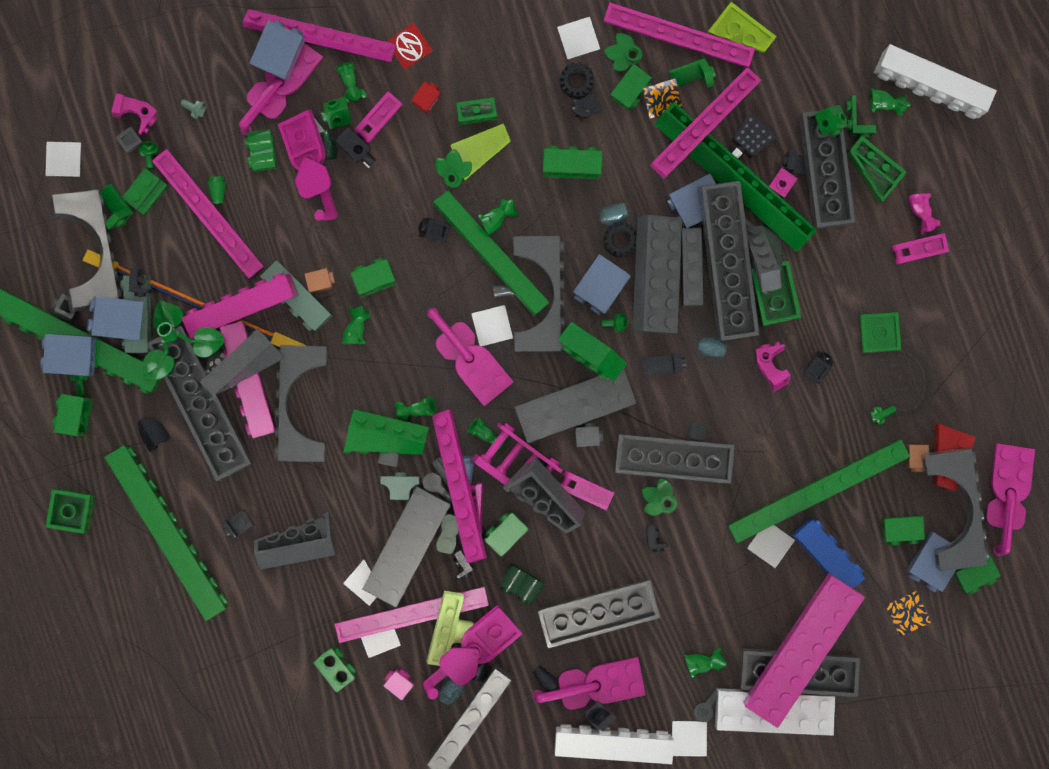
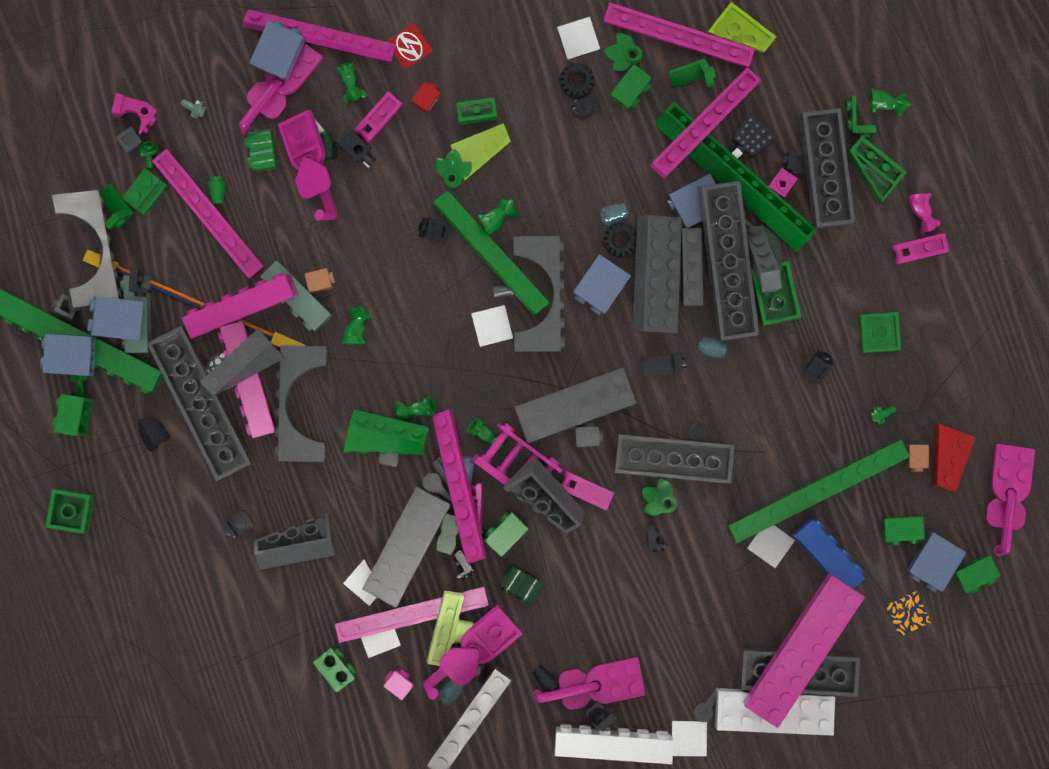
(63, 159): white sticker -> none
(165, 320): green plant -> none
(166, 532): green brick -> none
(336, 113): green brick -> none
(373, 277): green brick -> none
(400, 485): sand green brick -> none
(484, 373): dark pink plate -> none
(572, 163): green brick -> none
(591, 352): green brick -> none
(598, 613): brick -> none
(619, 322): green plate -> none
(661, 96): sticker -> none
(700, 663): green animal -> none
(774, 377): dark pink tile -> none
(831, 120): green brick -> none
(935, 82): white brick -> none
(969, 546): dark grey arch -> none

